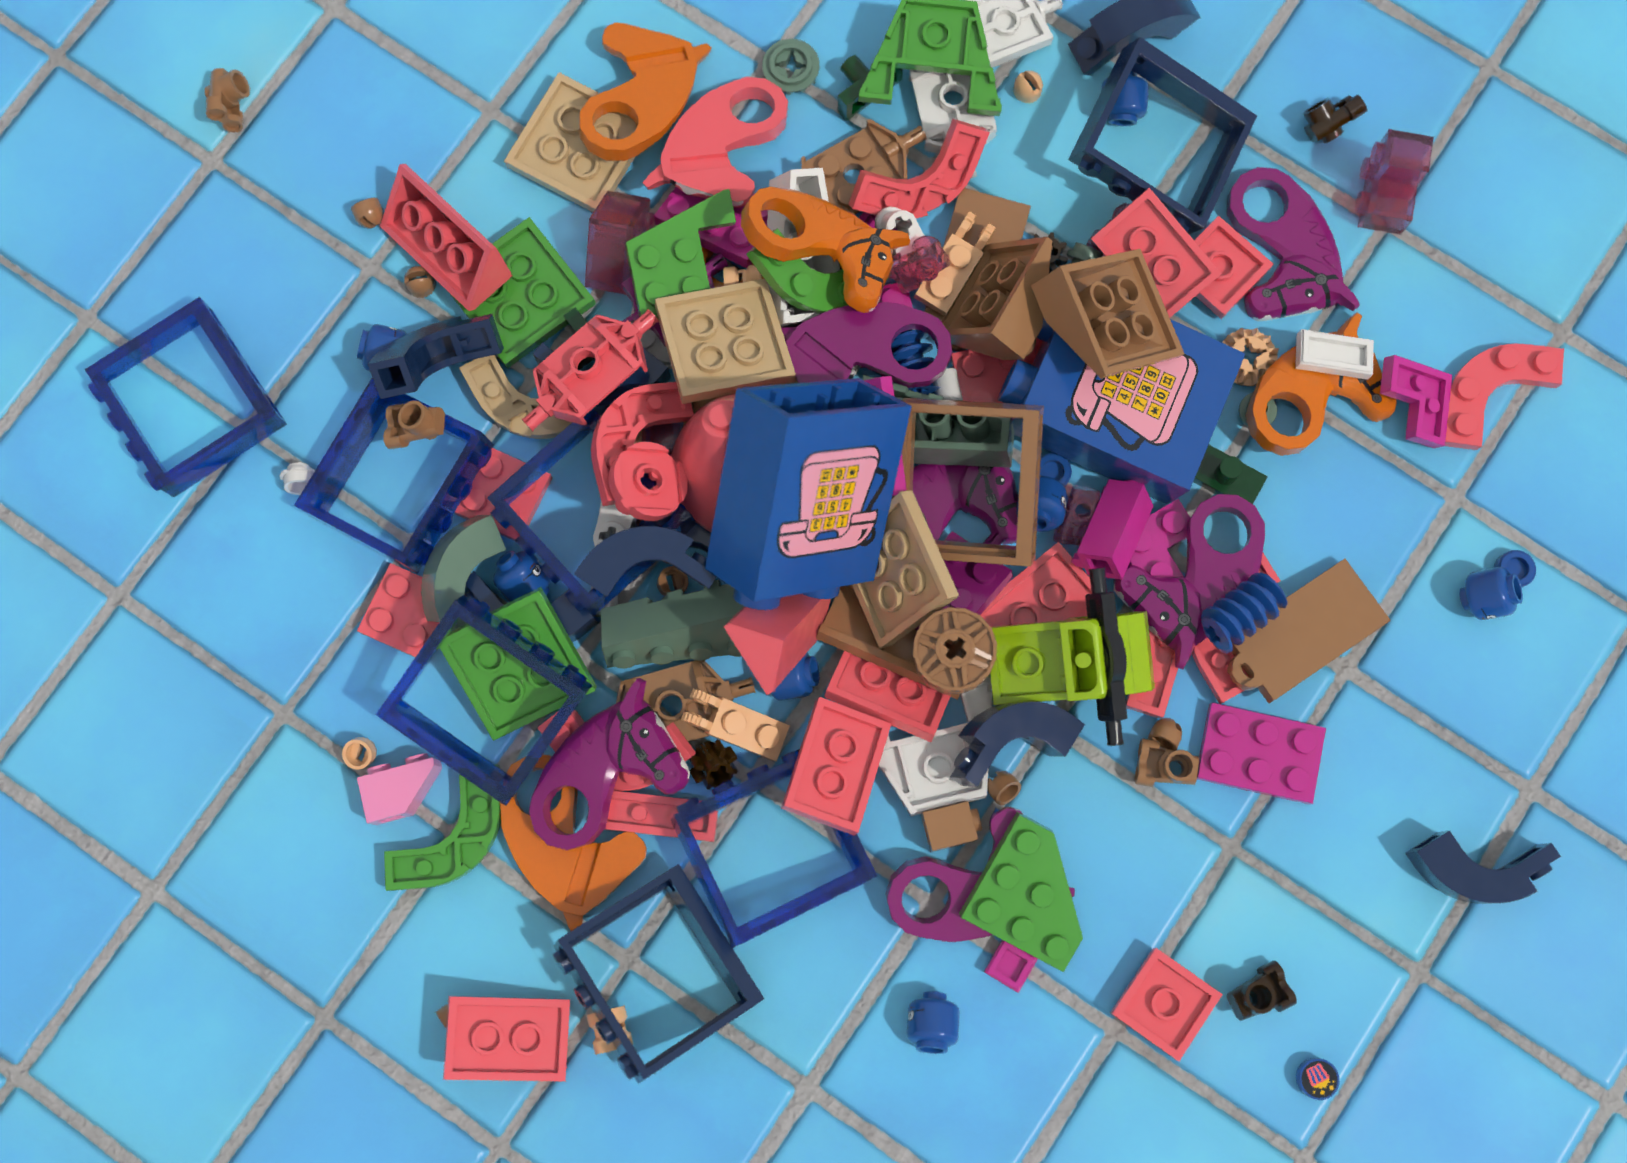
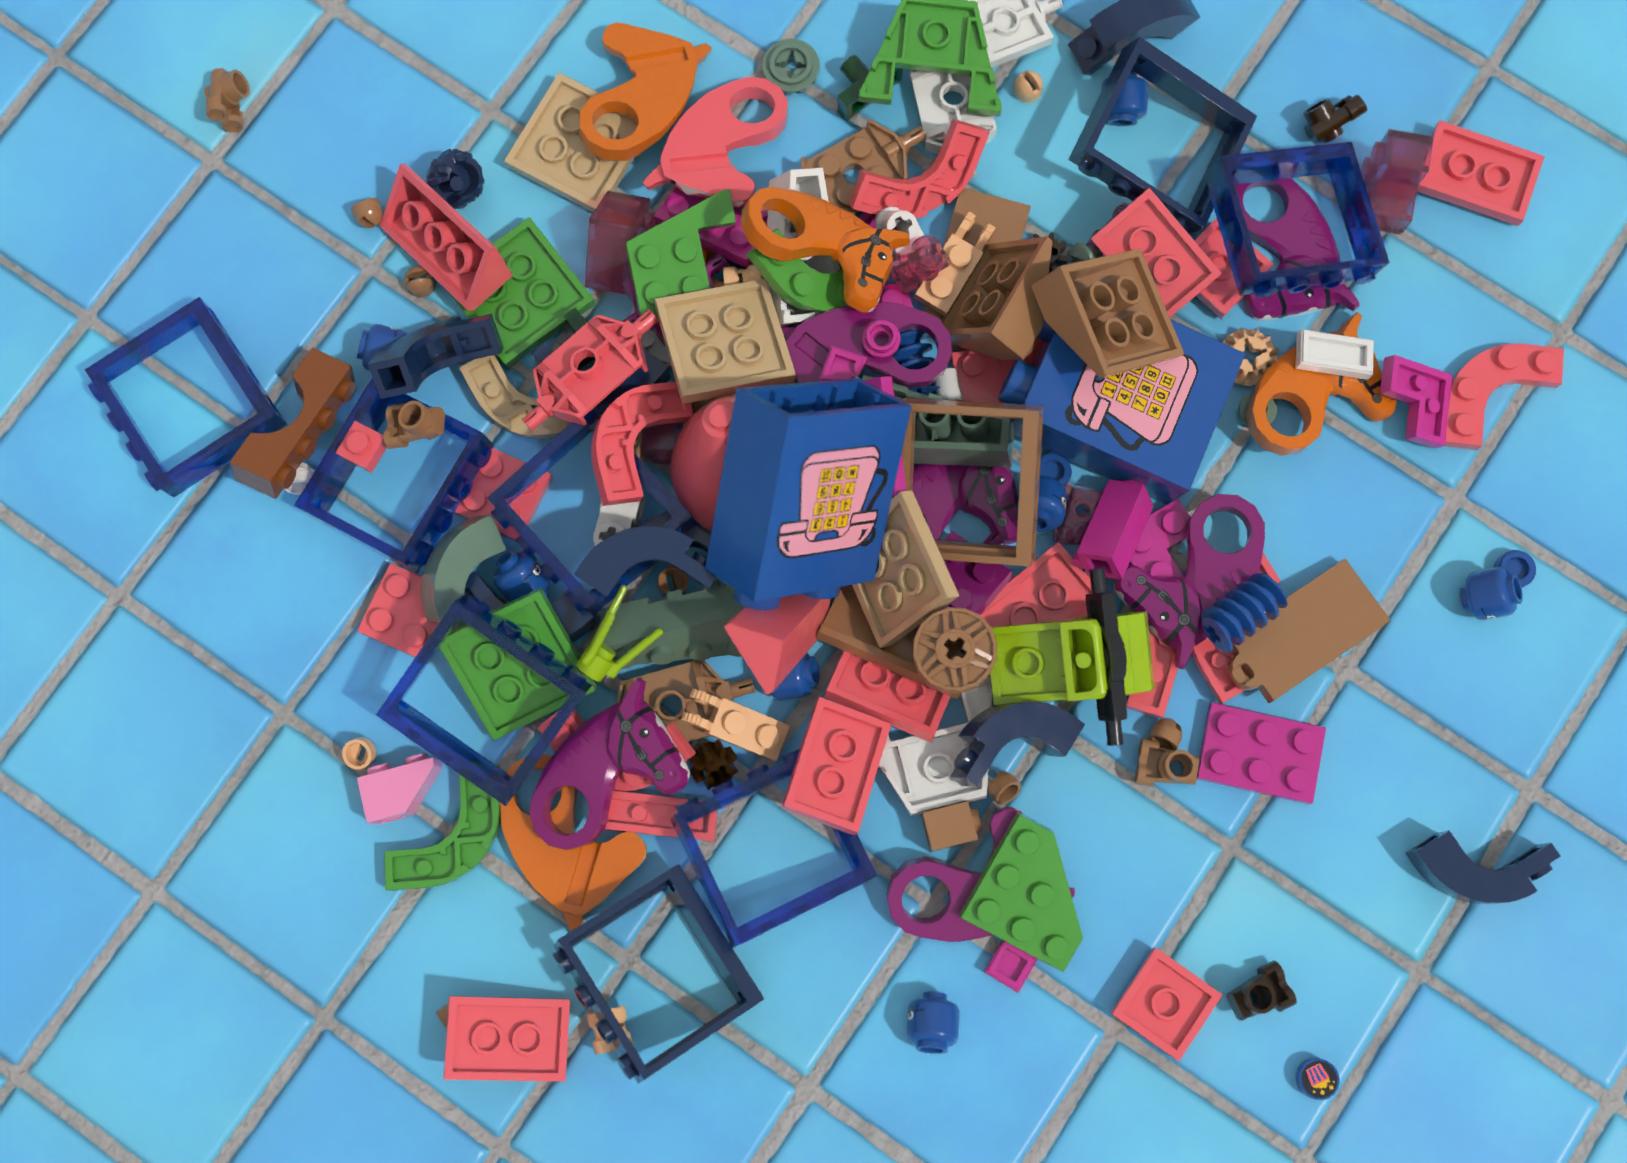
(271, 459): none -> dark orange arch
(362, 447): none -> coral plate
(456, 177): none -> dark blue piece
(598, 656): none -> lime plant
(632, 496): coral plate -> none
(842, 365): none -> dark pink tile
(885, 328): none -> dark pink plate
(1228, 475): dark green tile -> none
(1353, 201): none -> clear blue window
(1481, 173): none -> coral plate

